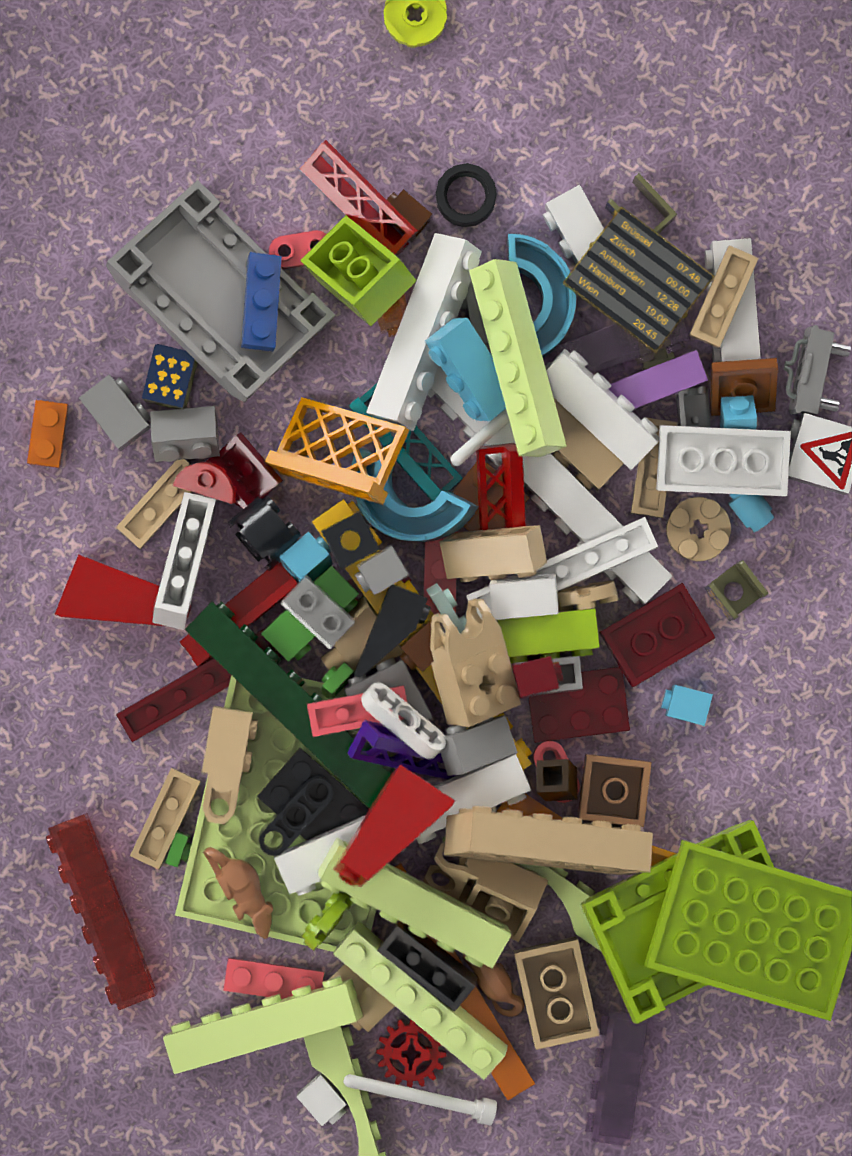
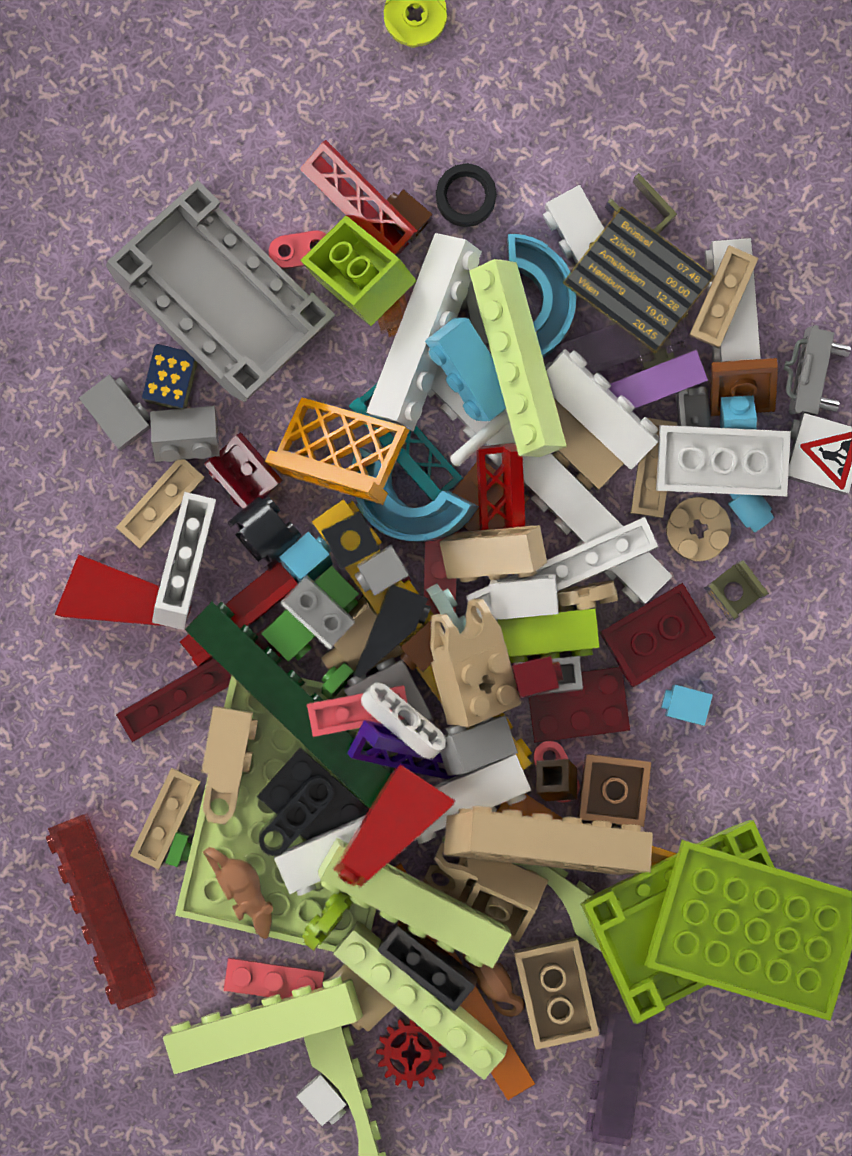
(47, 434): orange plate -> none
(207, 480): plate -> none
(261, 302): blue plate -> none
(481, 1110): white piece -> none

